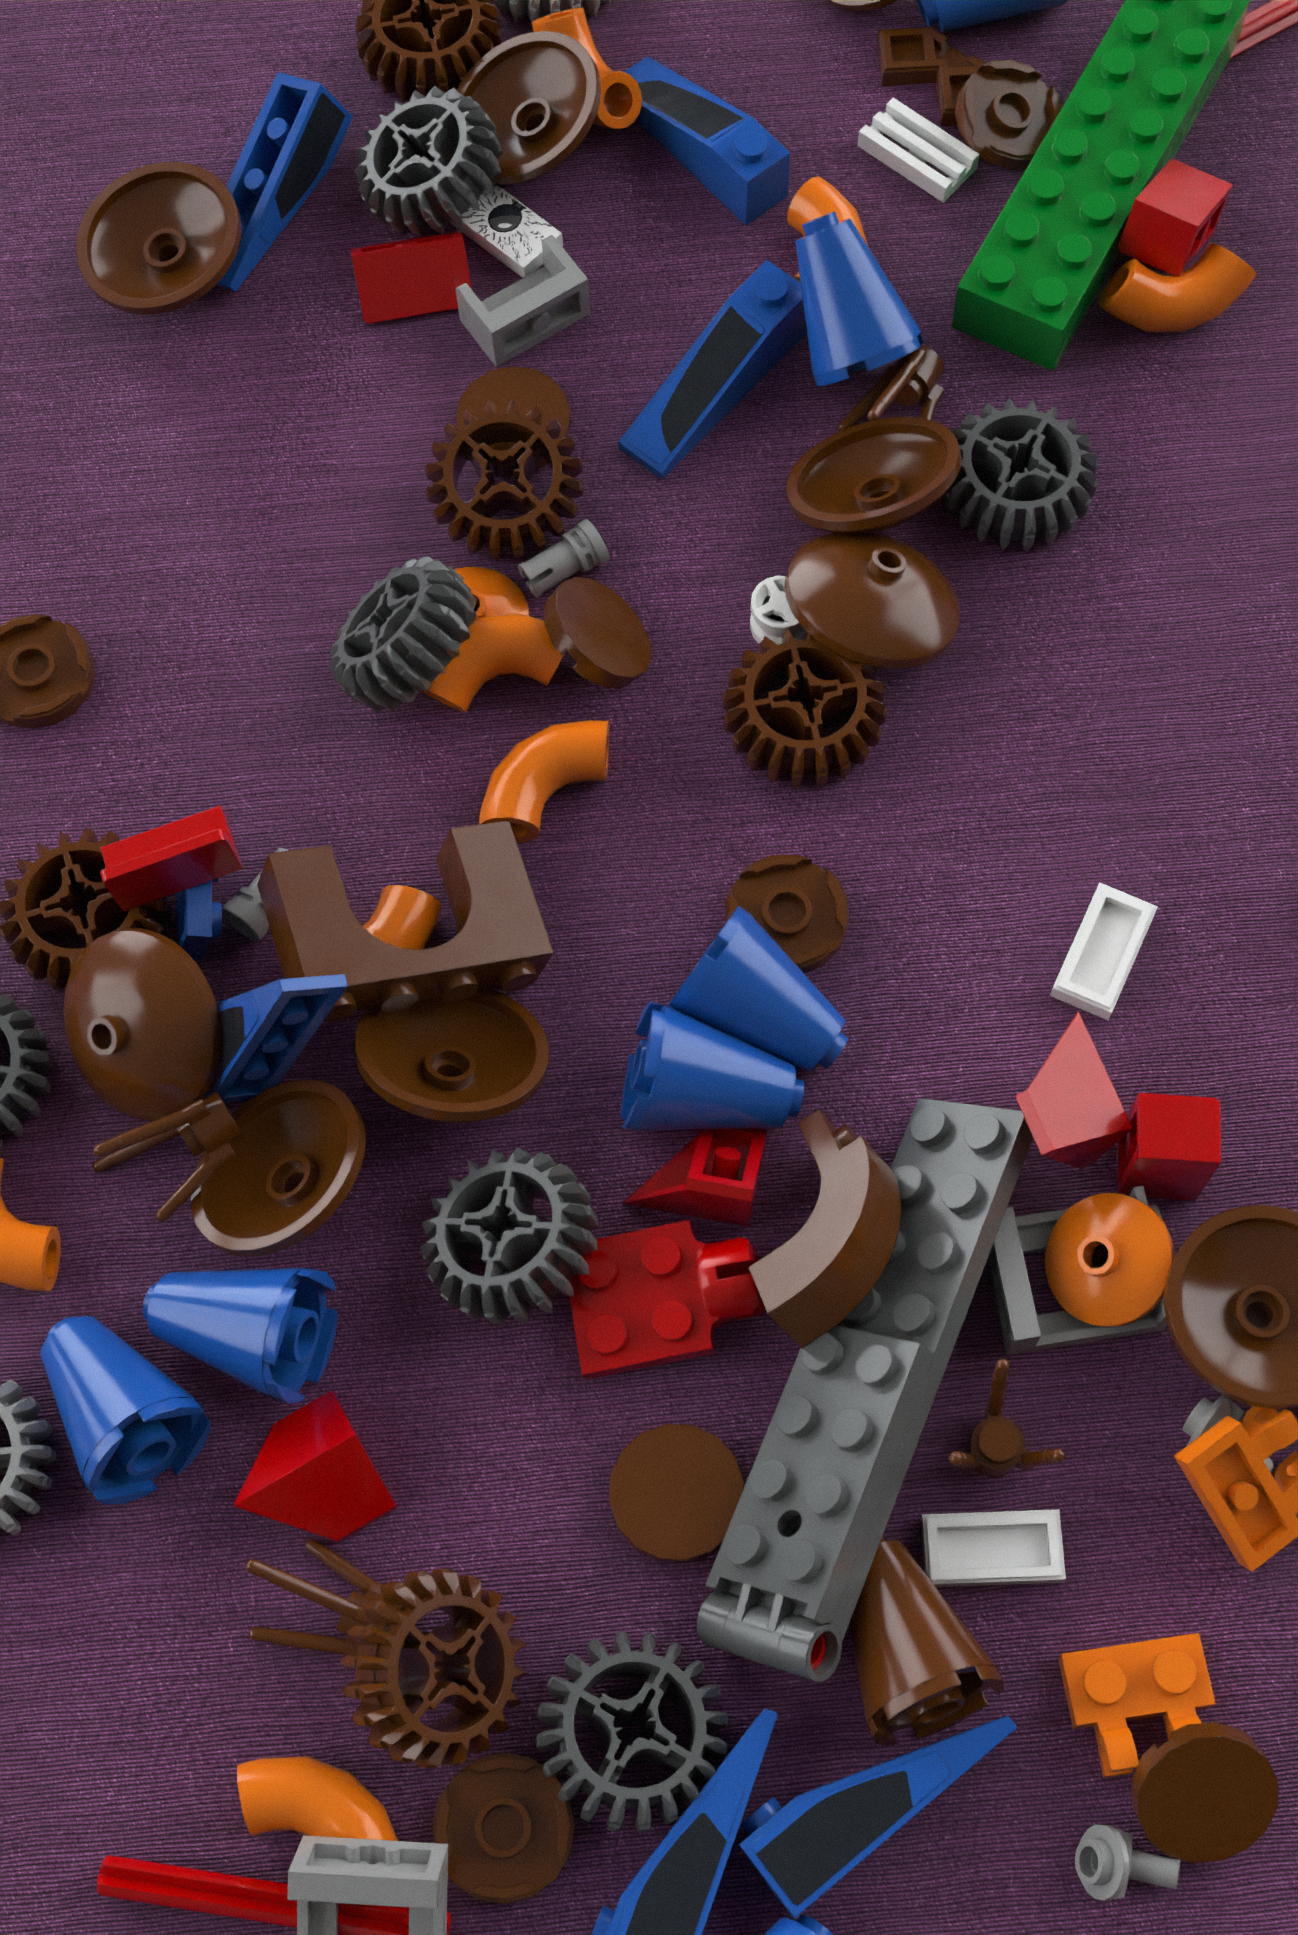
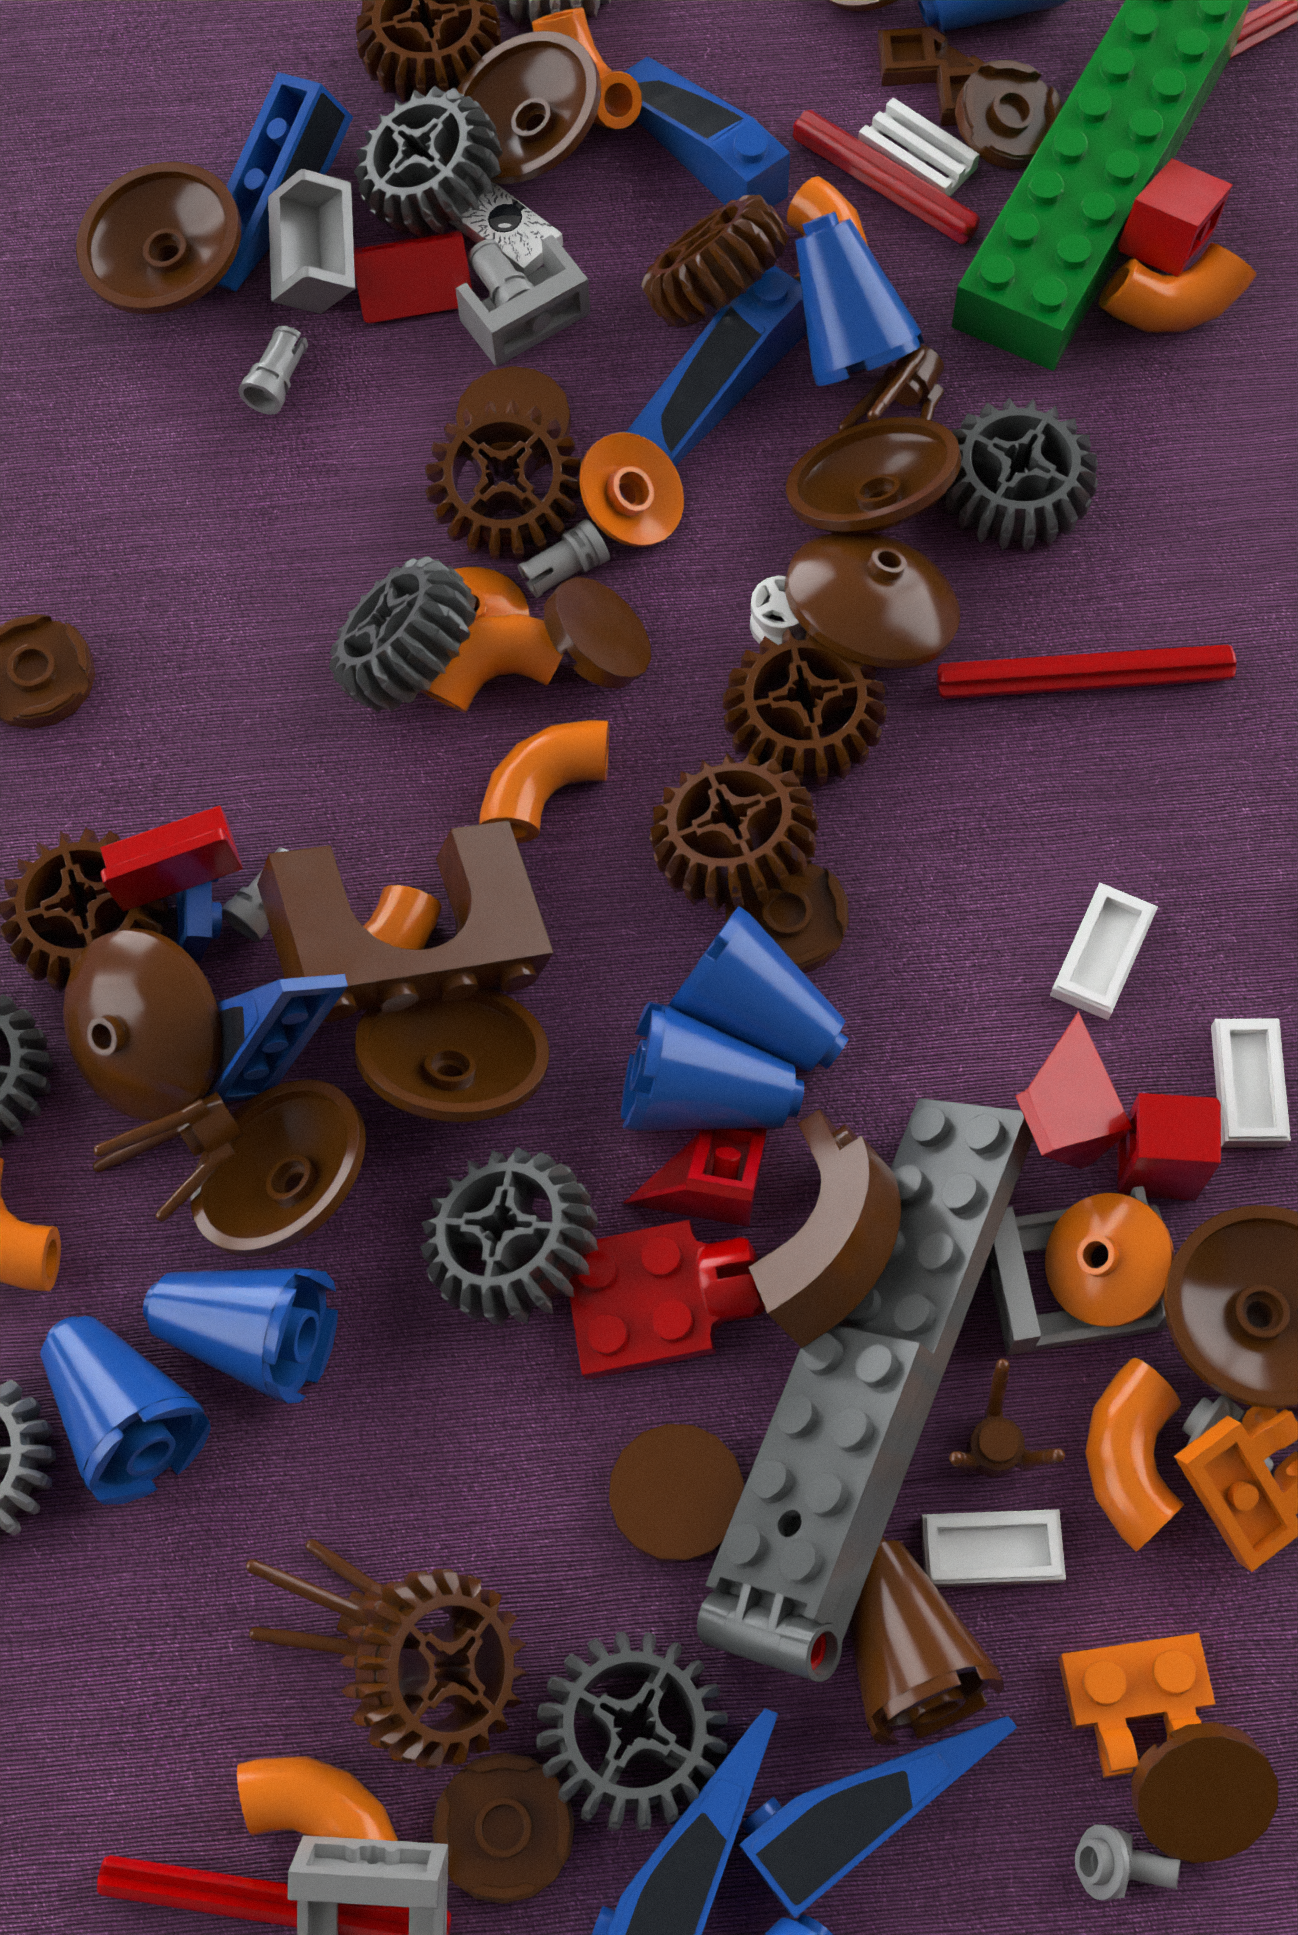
(269, 380): none -> light grey pin
(311, 241): none -> light grey panel
(316, 1474): red slope -> none
(497, 272): none -> light grey pin
(644, 477): none -> orange dish
(715, 261): none -> reddish brown gear
(761, 806): none -> reddish brown gear
(886, 177): none -> red axle
(1086, 671): none -> red axle
(1123, 1448): none -> orange cylinder
(1250, 1083): none -> white tile

